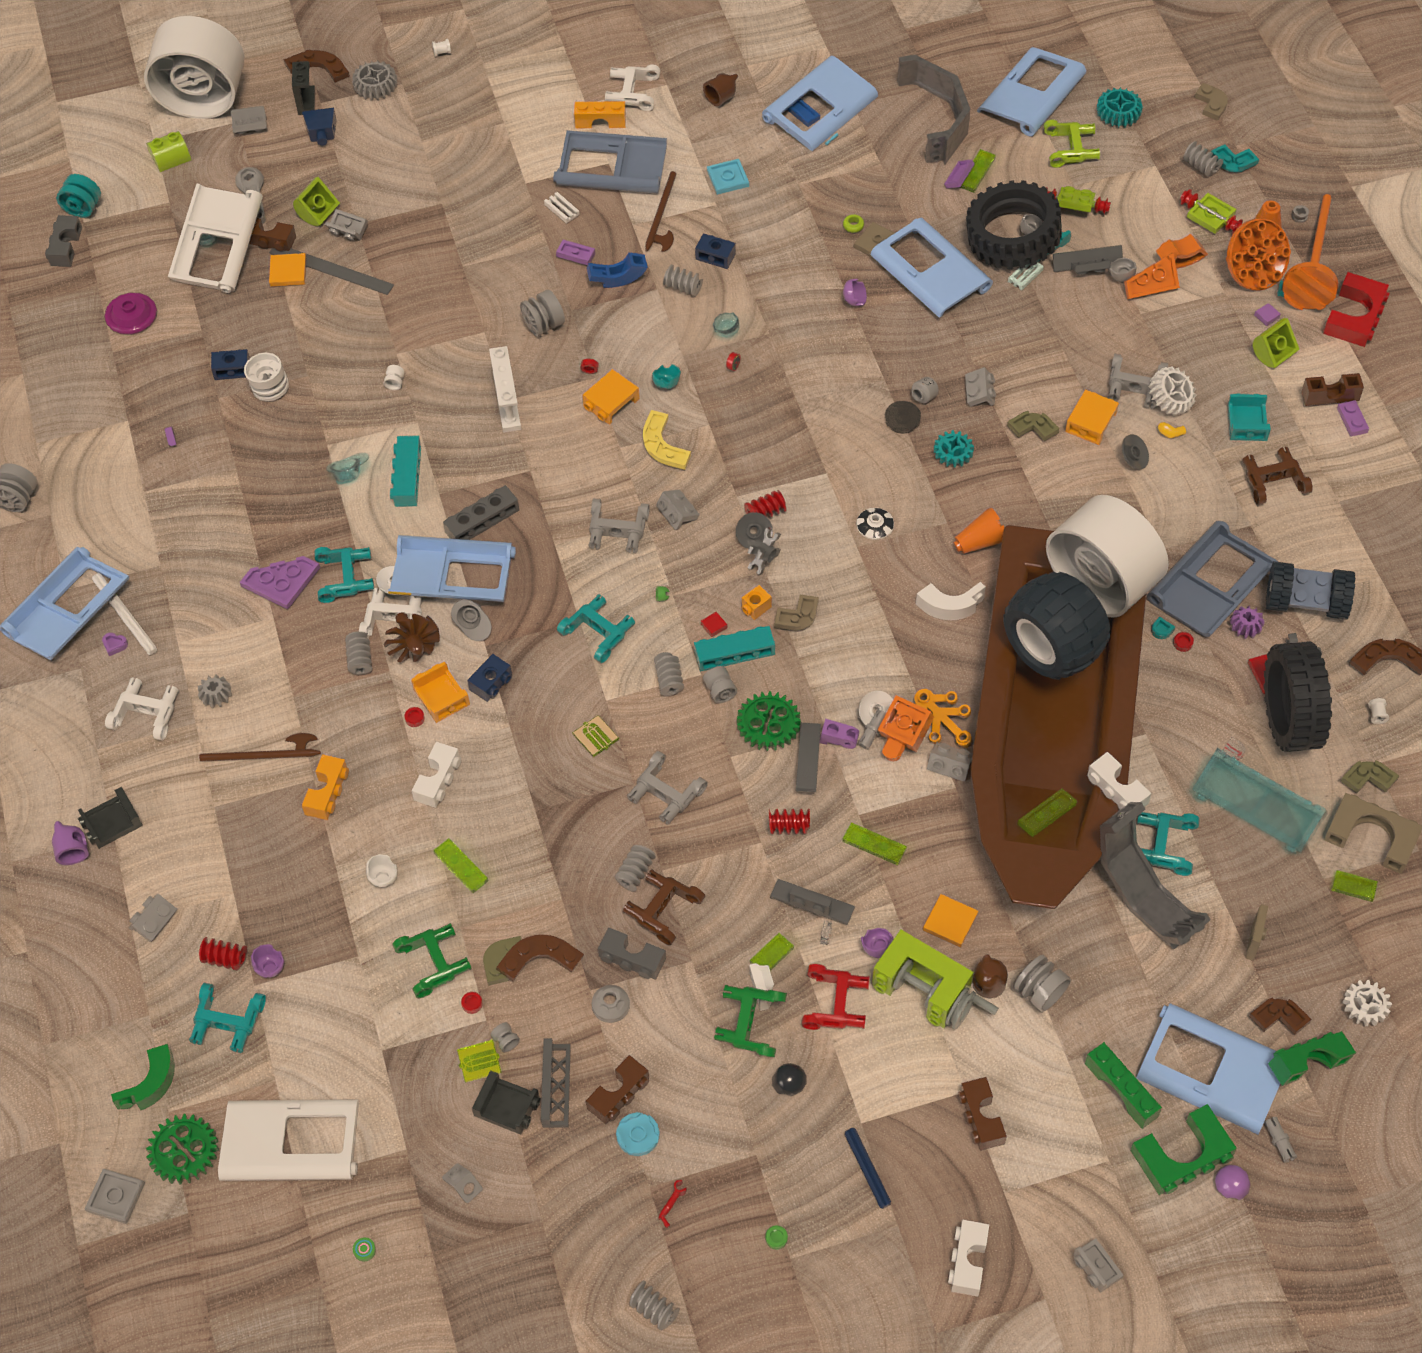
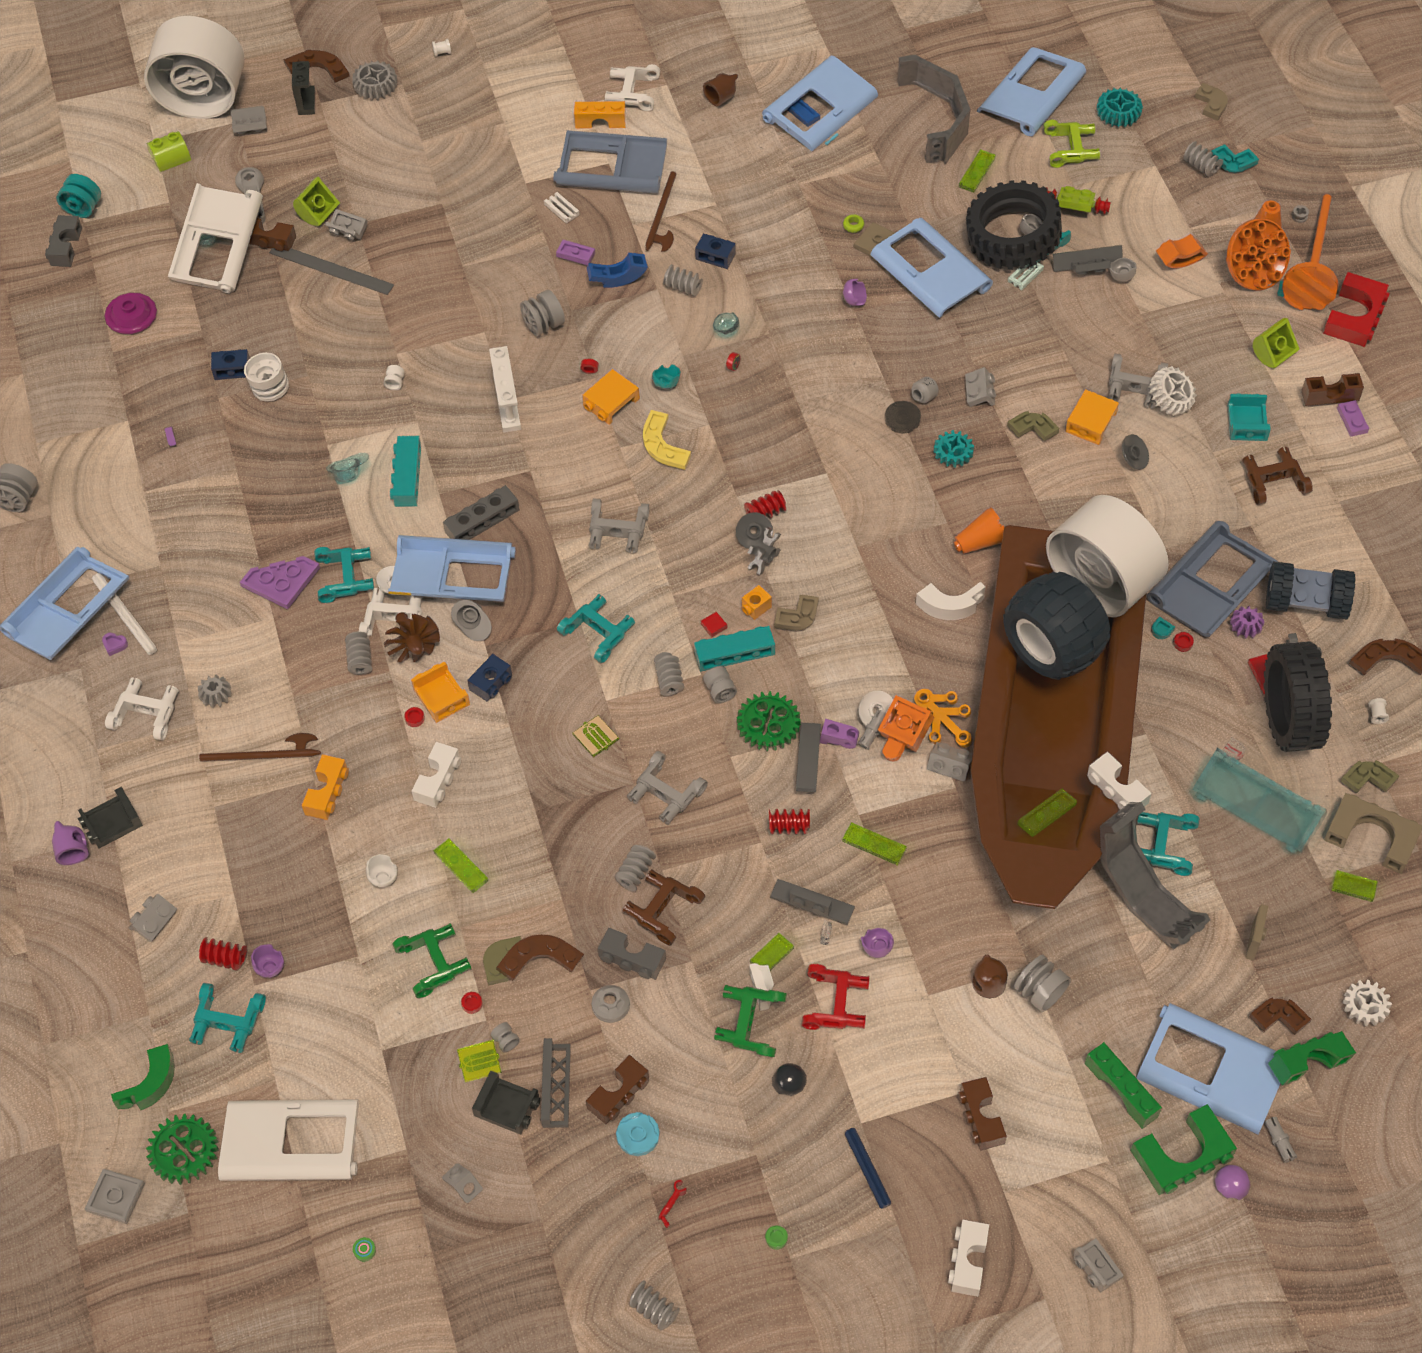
(287, 269): light orange tile -> none
(320, 125): dark blue torso -> none
(661, 593): bright green hinge -> none
(676, 508): light grey bracket -> none
(727, 176): medium azure tile -> none
(875, 529): dish -> none
(932, 972): lime piece -> none
(950, 920): light orange tile -> none
(959, 174): medium lavender tile -> none
(1154, 279): orange wing -> none
(1169, 431): yellow arm -> none
(1210, 212): lime plate -> none
(1267, 314): medium lavender tile -> none

